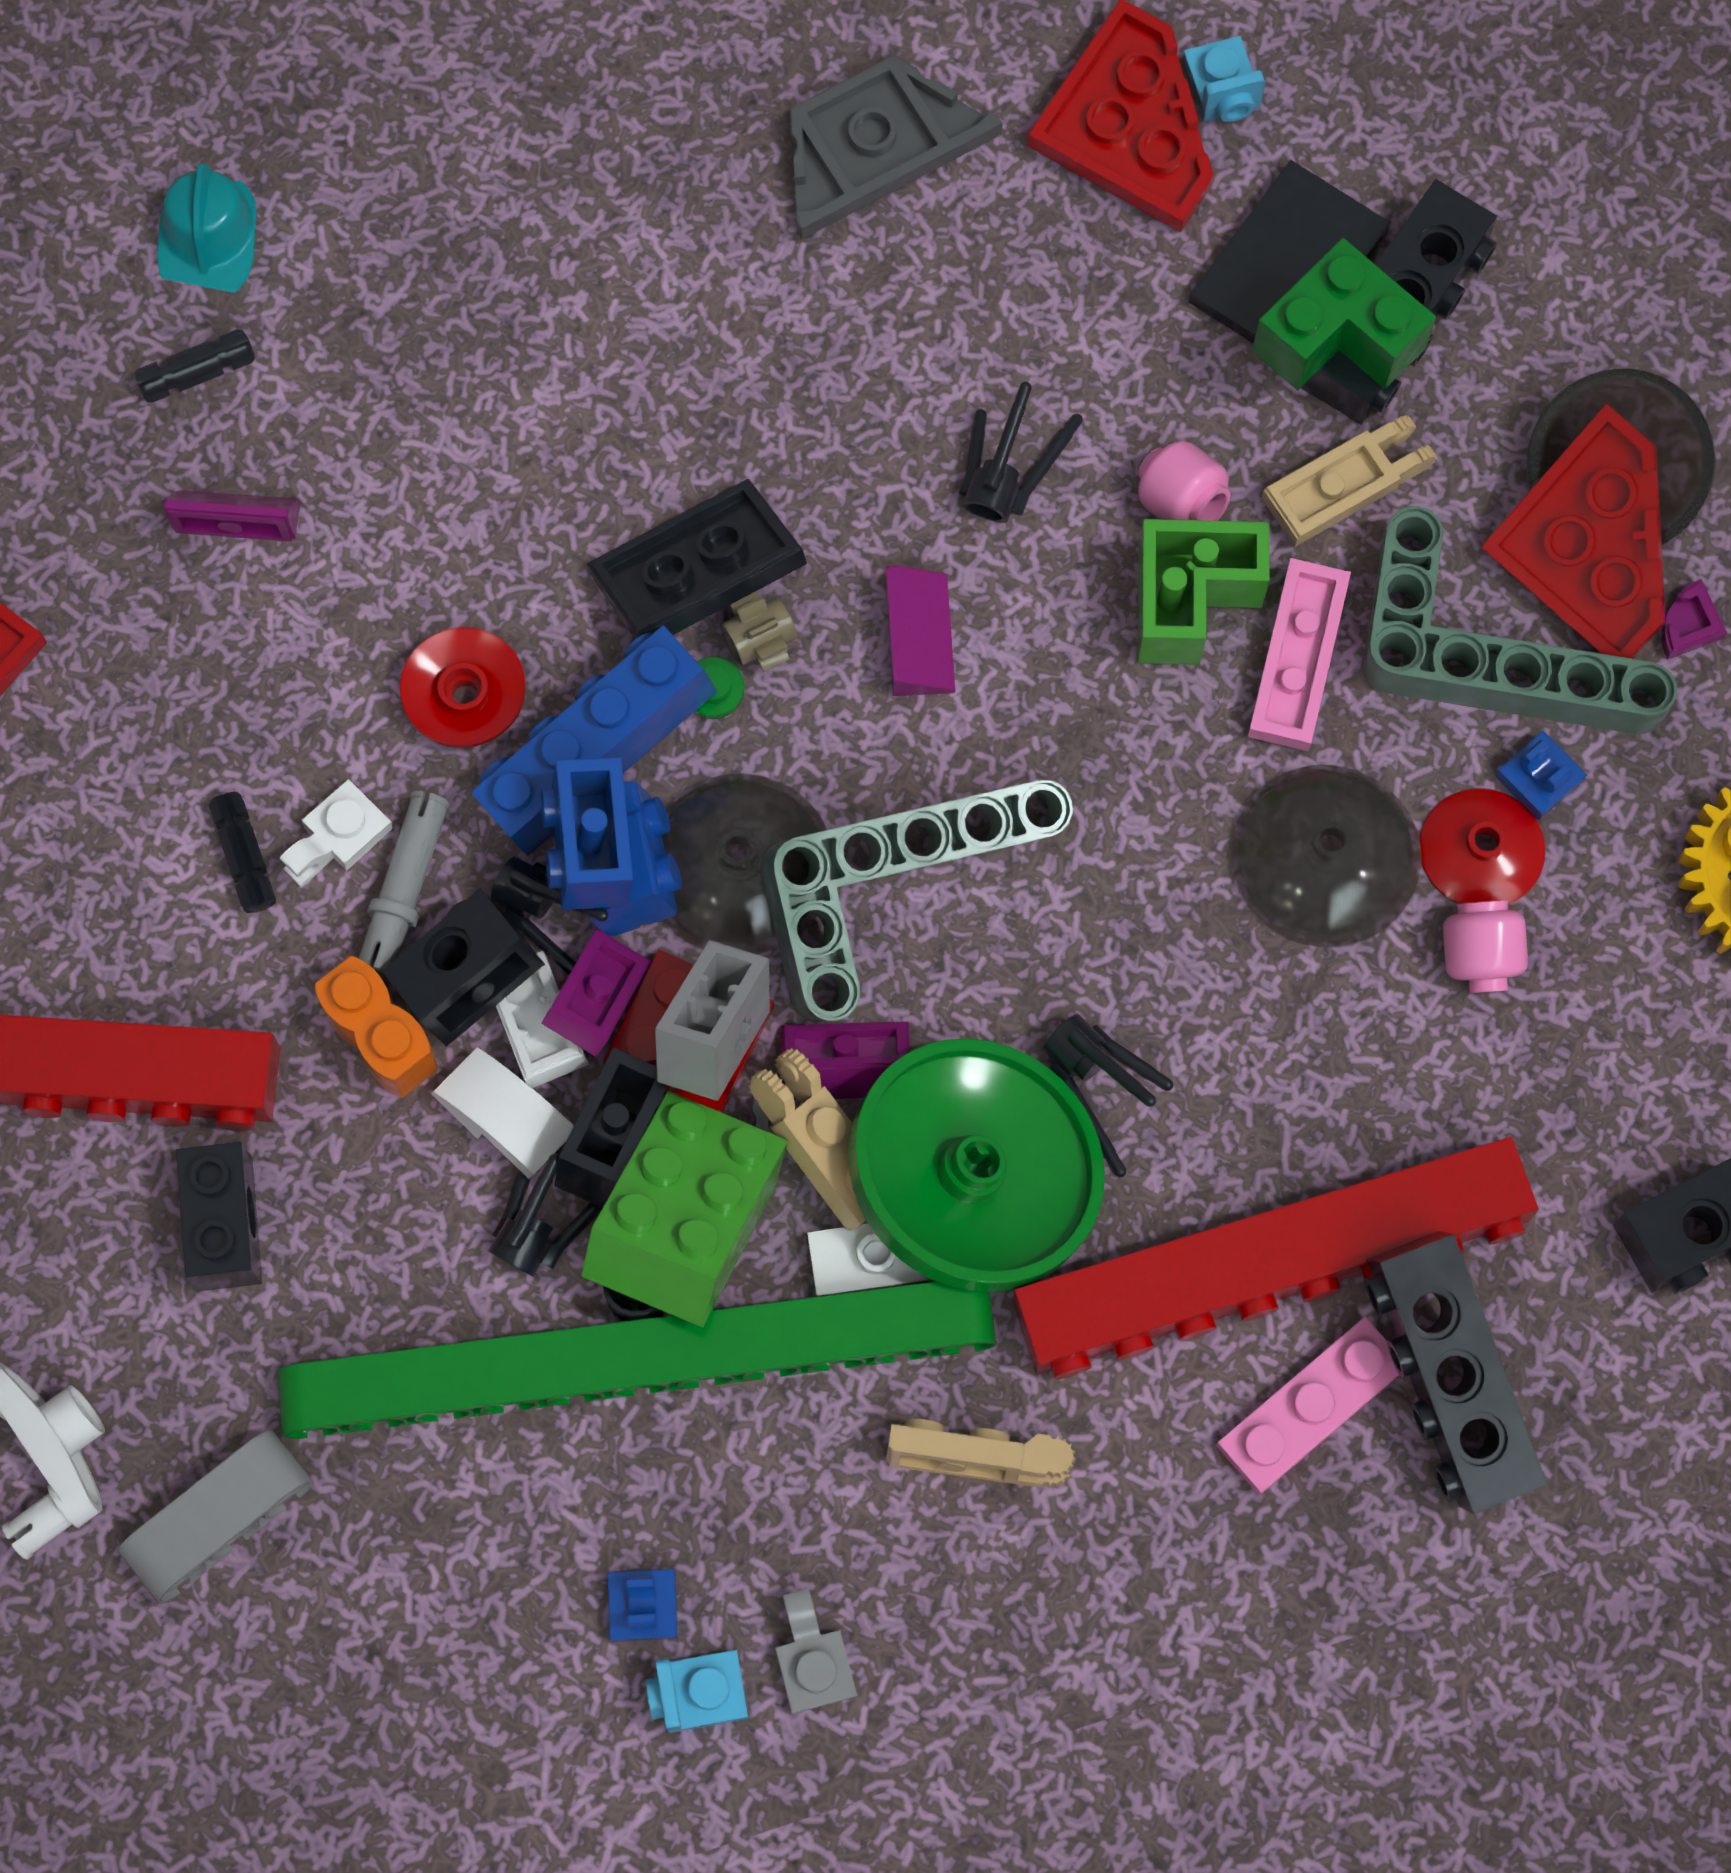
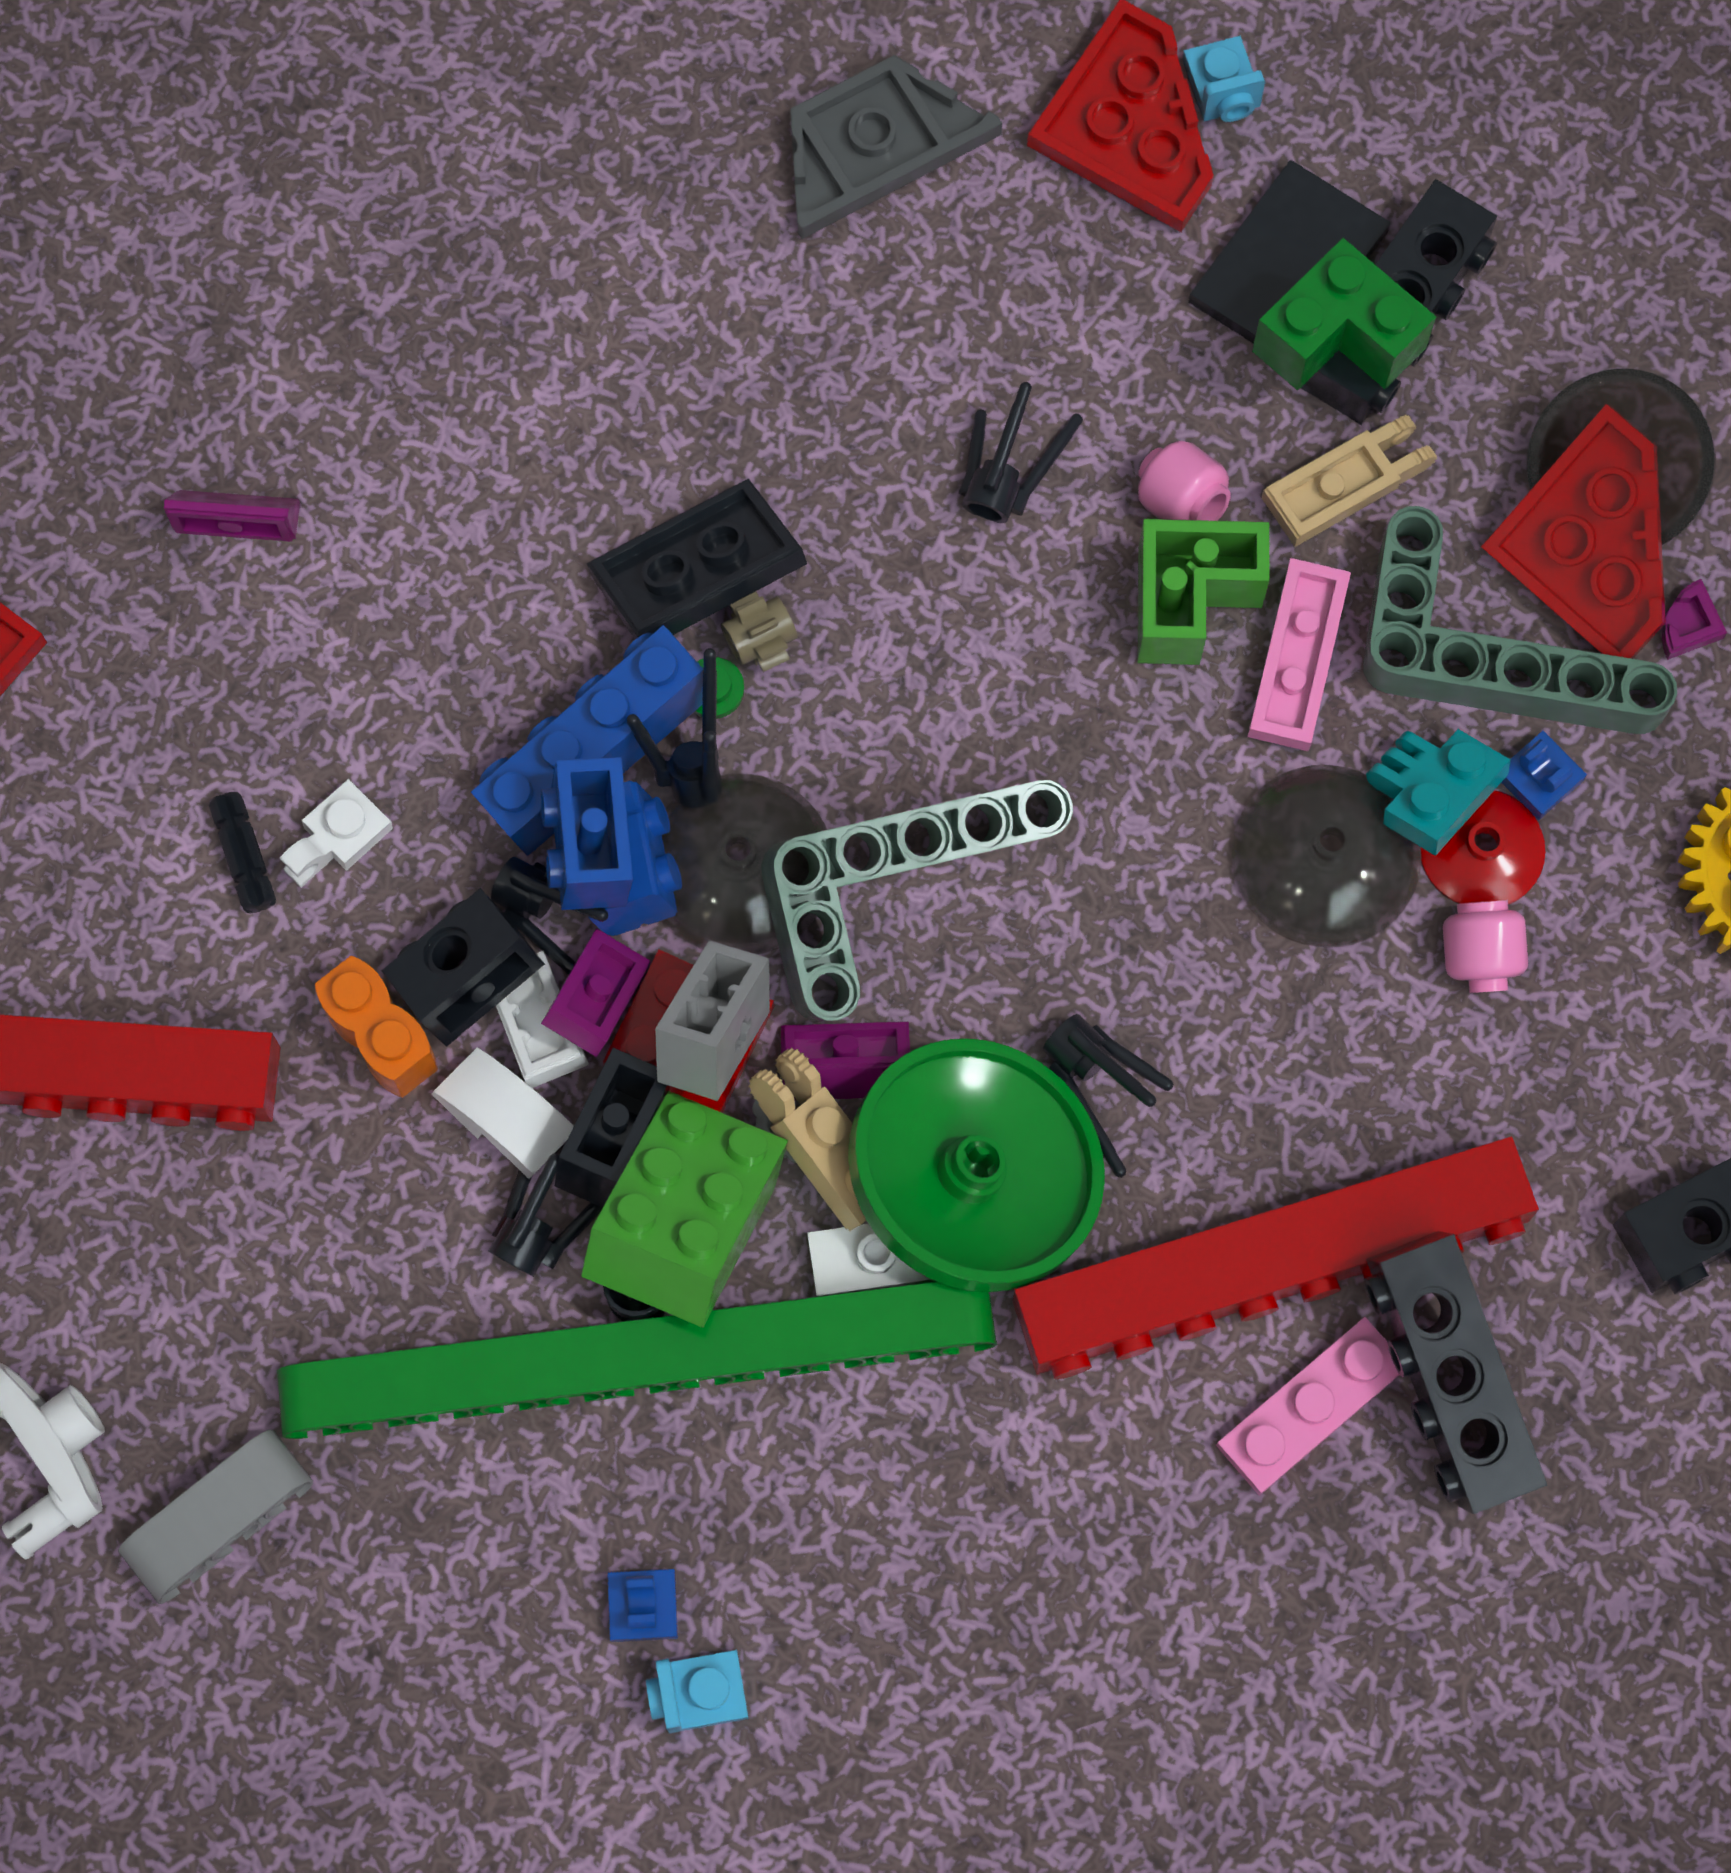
(194, 365): black axle -> none
(207, 231): teal piece -> none
(218, 1216): black brick -> none
(395, 908): light grey pin -> none
(455, 660): red dish -> none
(694, 764): none -> black plant
(815, 1664): light grey plate -> none
(919, 631): magenta slope -> none
(981, 1455): tan hinge -> none
(1436, 786): none -> teal hinge

